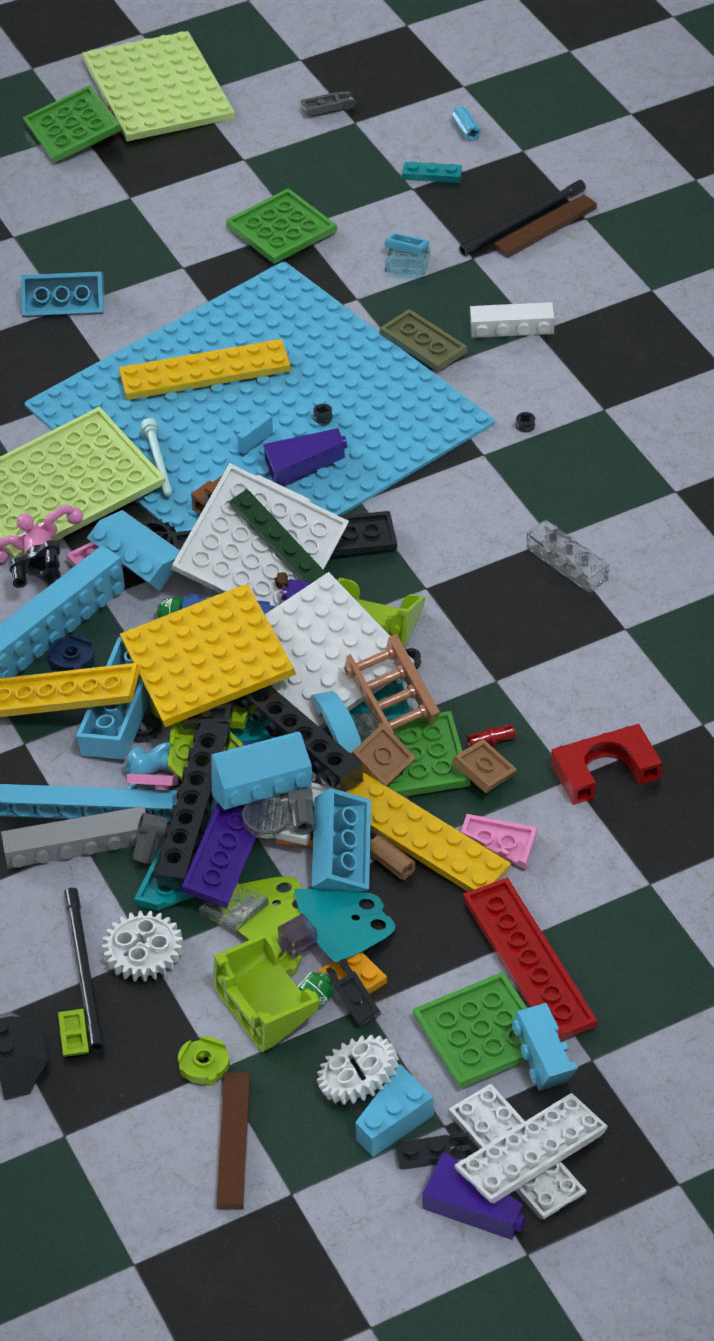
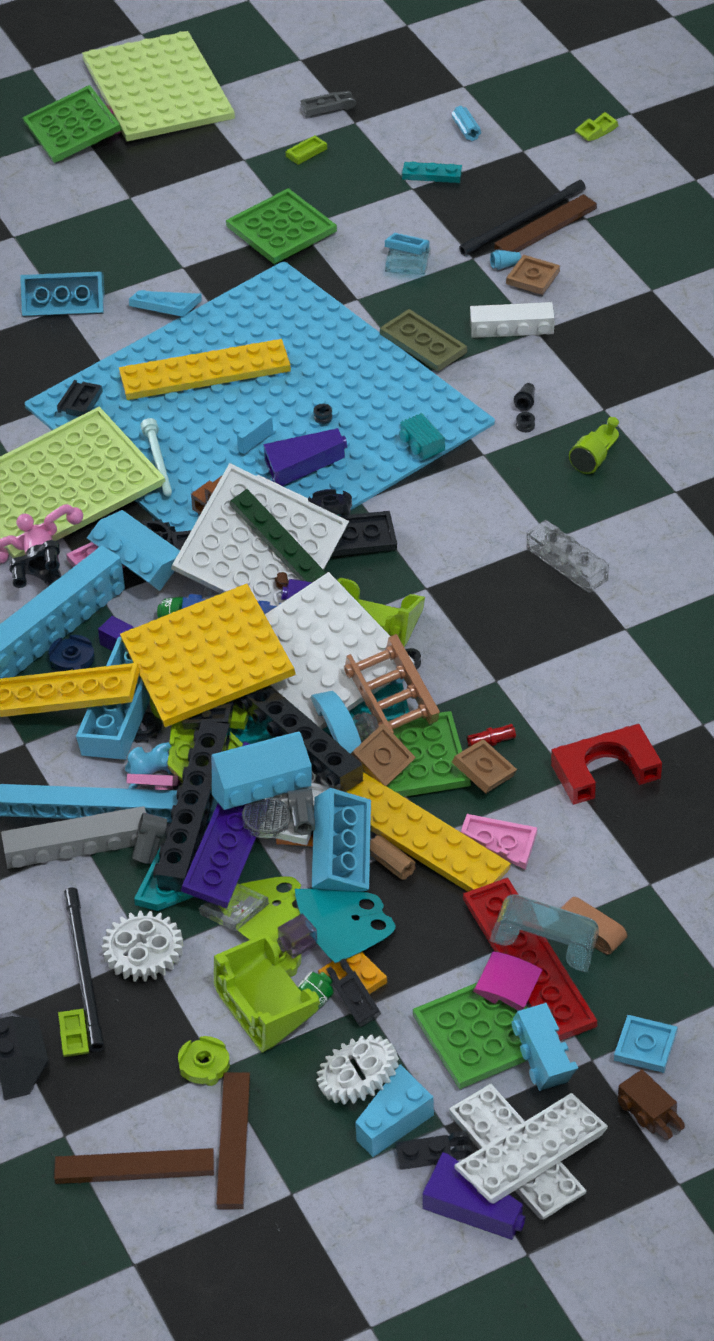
(79, 398): none -> black plate
(111, 631): none -> dark purple brick
(134, 1165): none -> reddish brown tile
(165, 302): none -> medium azure wing
(306, 150): none -> lime tile
(333, 502): none -> black plate
(422, 436): none -> teal brick
(503, 259): none -> medium azure cone
(507, 980): none -> dark pink slope
(525, 397): none -> black cone
(533, 274): none -> medium nougat plate
(549, 922): none -> clear light blue windscreen
(593, 448): none -> lime piece
(595, 129): none -> lime slope
(610, 932): none -> nougat beam
(645, 1043): none -> medium azure plate
(649, 1104): none -> reddish brown hinge

